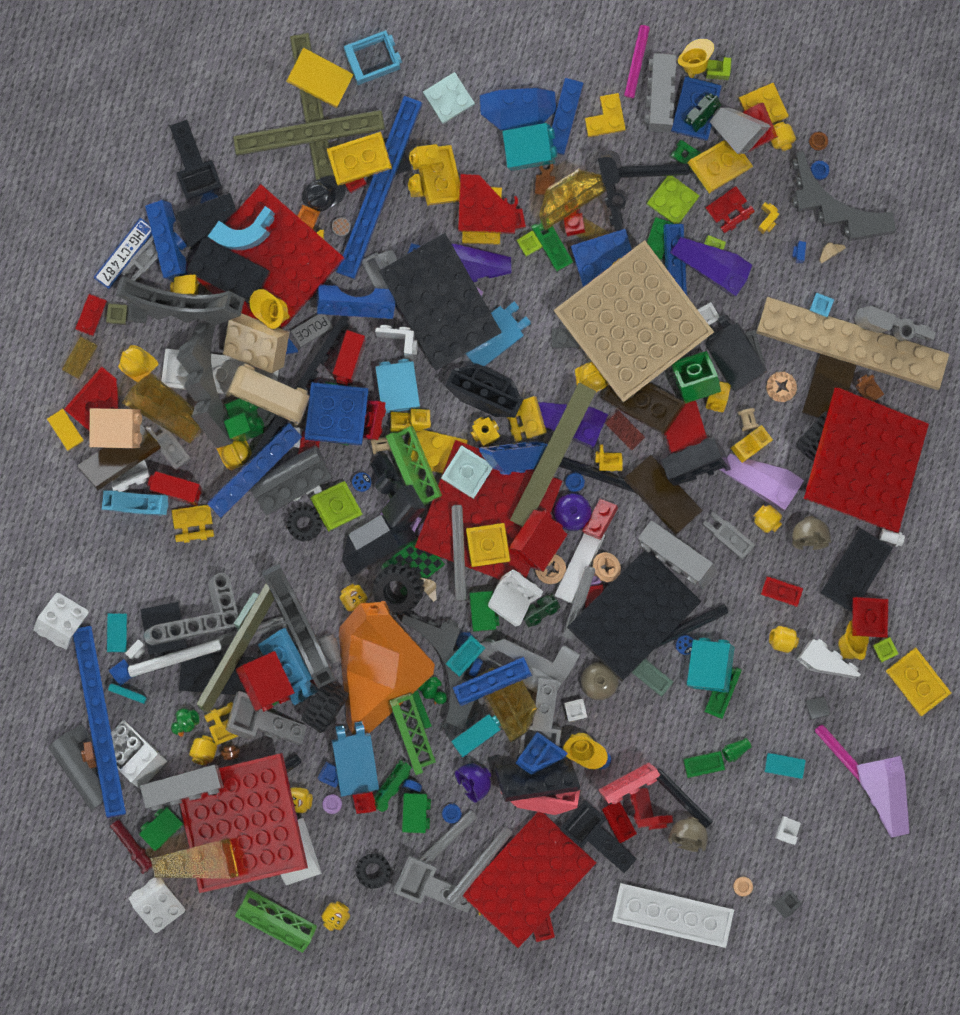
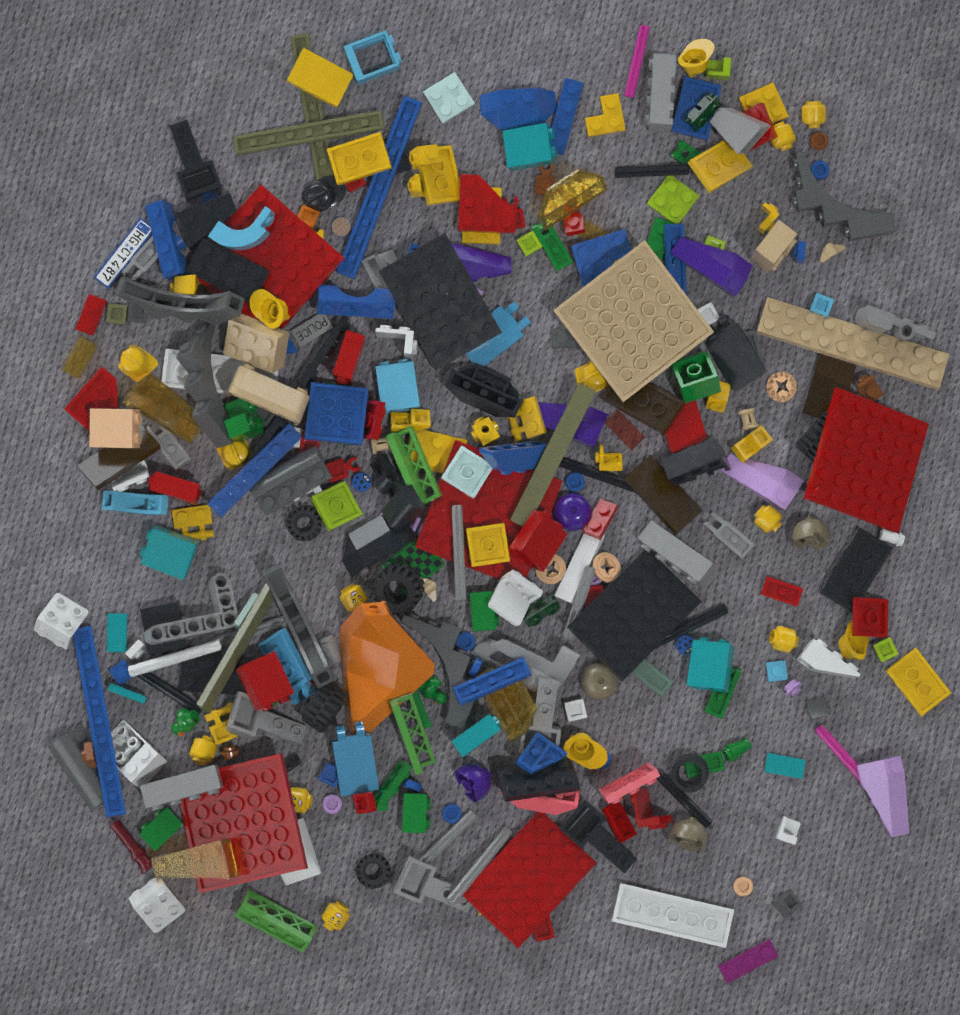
(65, 429): yellow tile -> none
(169, 552): none -> teal brick
(170, 691): none -> black axle
(339, 469): none -> red plate
(465, 656): teal tile -> none
(611, 174): black plate -> none
(700, 762): none -> black tyre
(726, 205): red plate -> none
(748, 961): none -> magenta plate
(774, 247): none -> tan brick
(776, 671): none -> medium azure plate
(793, 688): none -> lavender plate
(813, 114): none -> yellow head

